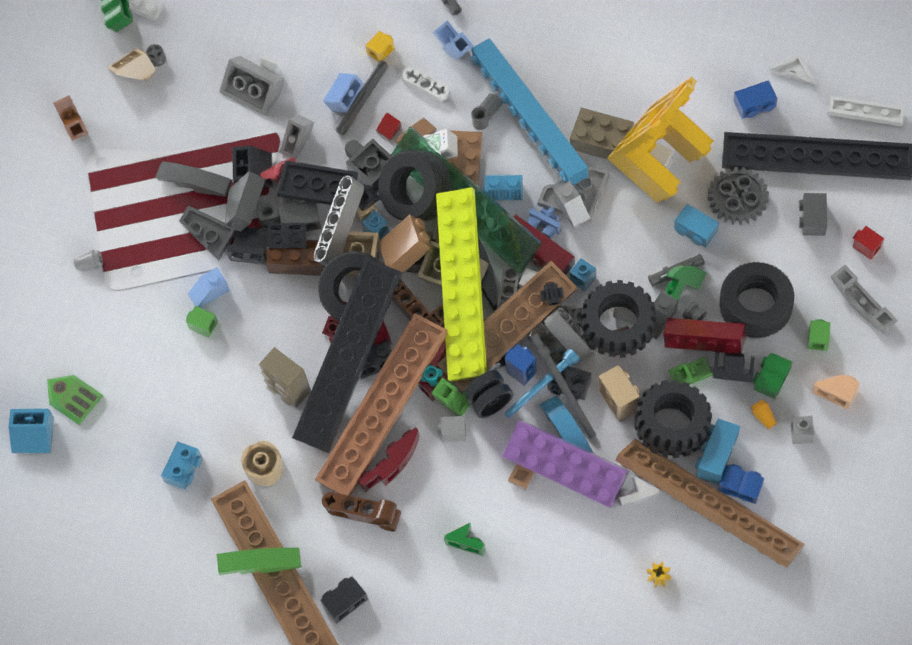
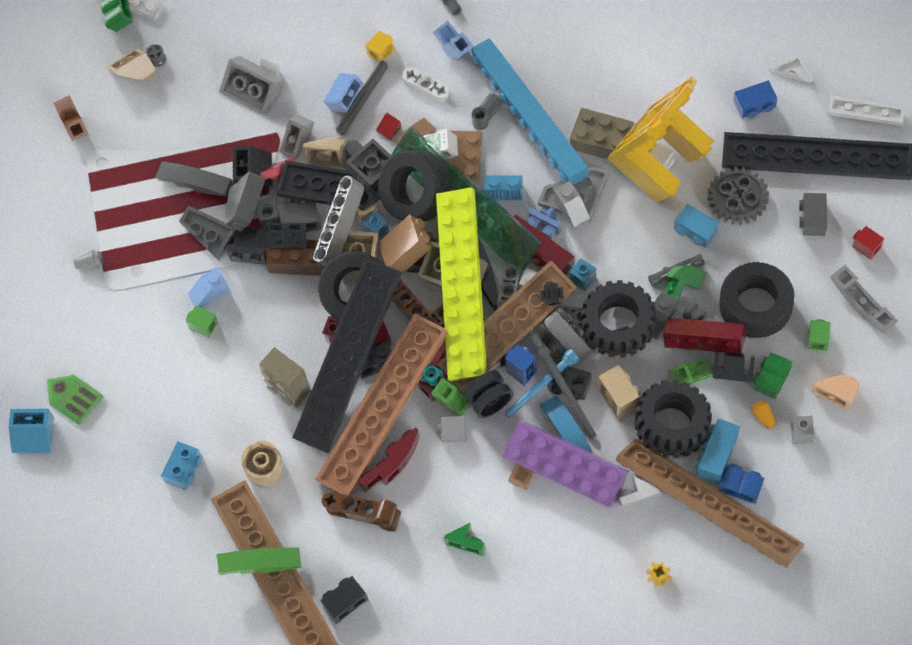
(326, 152): none -> tan slope

